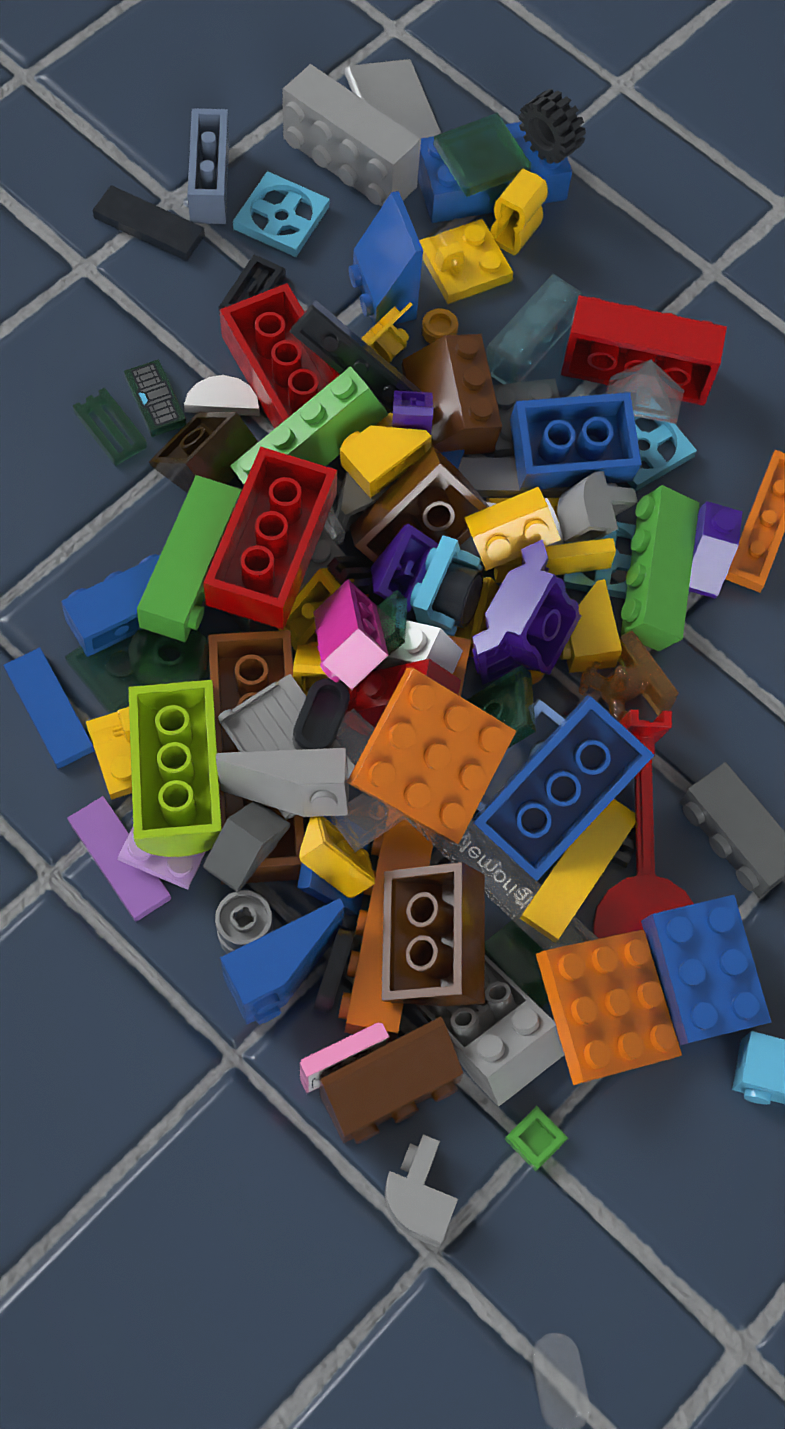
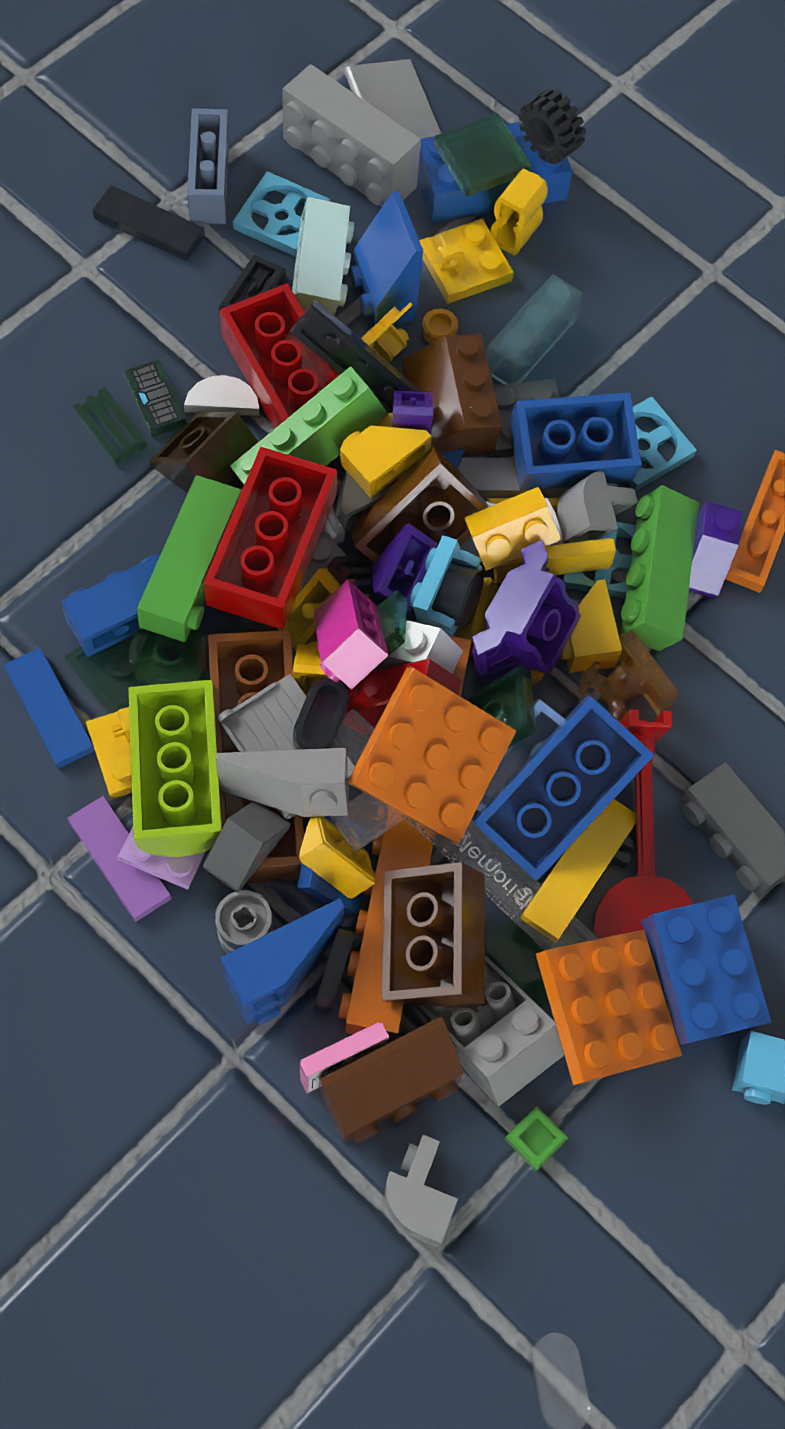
(322, 254): none -> light aqua brick
(618, 336): red brick -> none
(651, 390): clear slope -> none

